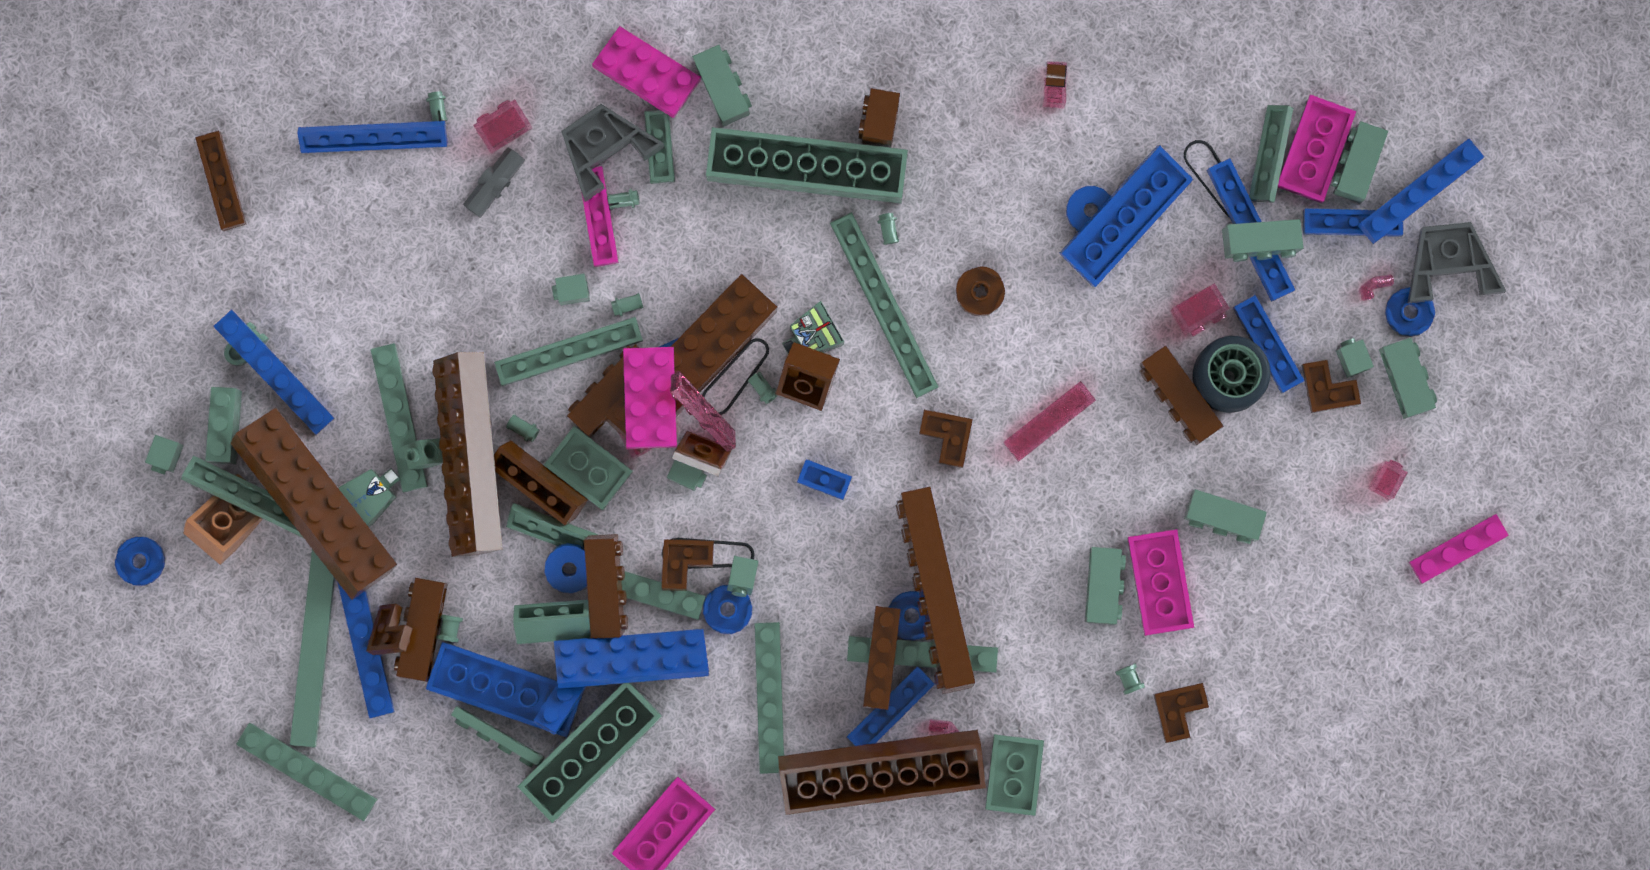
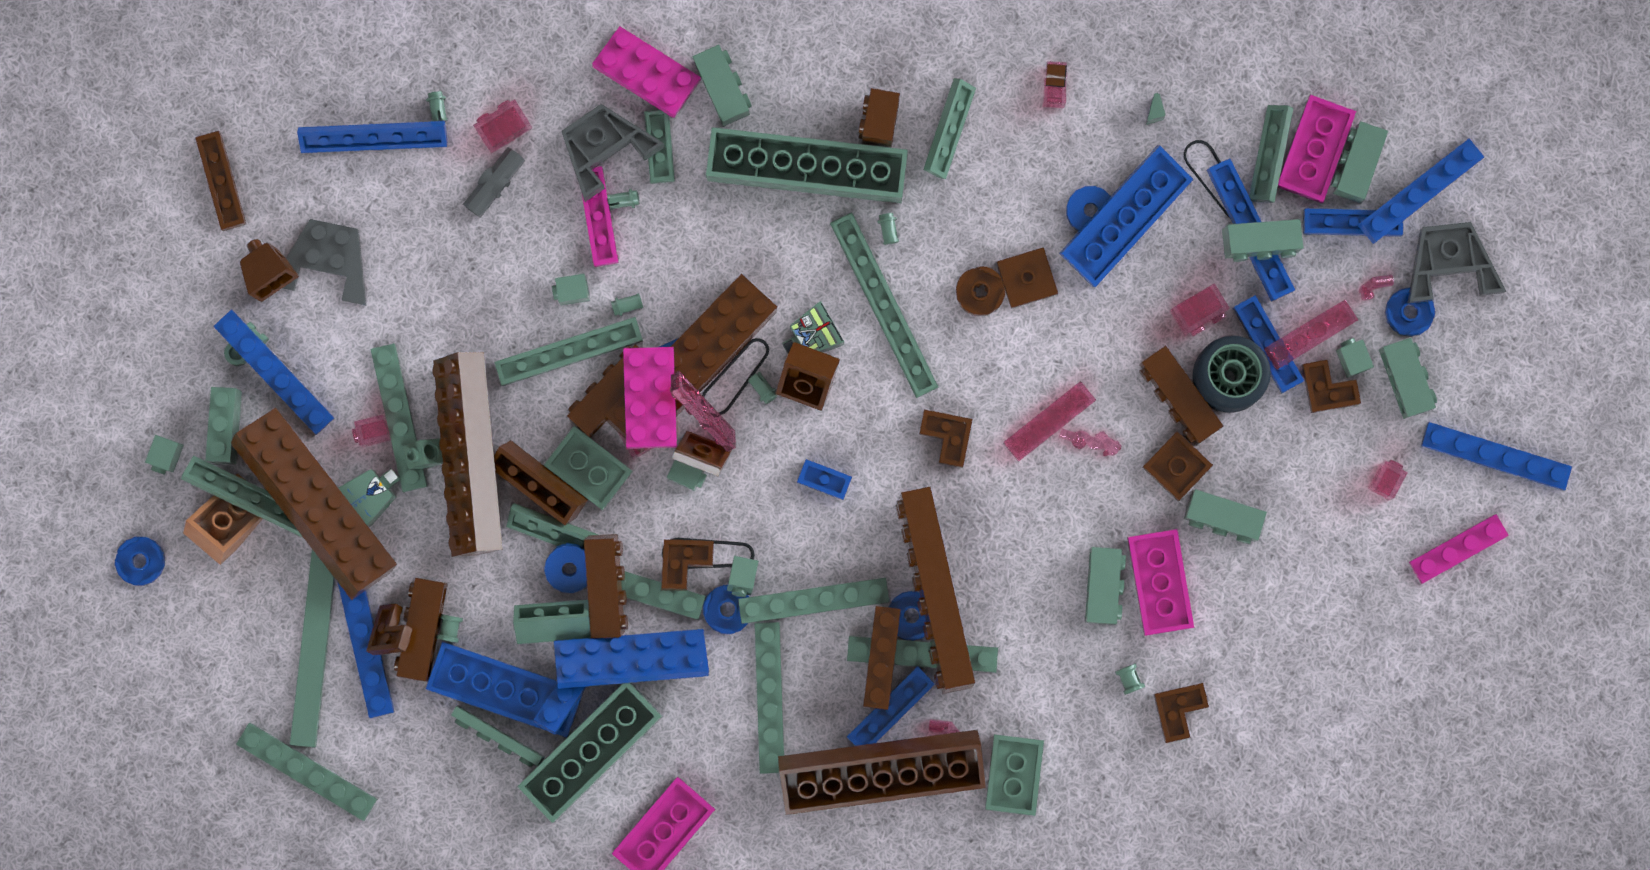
(265, 270): none -> reddish brown torso
(333, 251): none -> dark grey wing
(371, 431): none -> clear pink brick
(523, 428): sand green pin -> none
(813, 600): none -> sand green plate
(949, 128): none -> sand green plate
(1027, 278): none -> reddish brown plate
(1100, 441): none -> clear pink animal
(1156, 110): none -> sand green slope
(1177, 466): none -> reddish brown plate
(1311, 334): none -> clear pink plate
(1496, 456): none -> blue plate

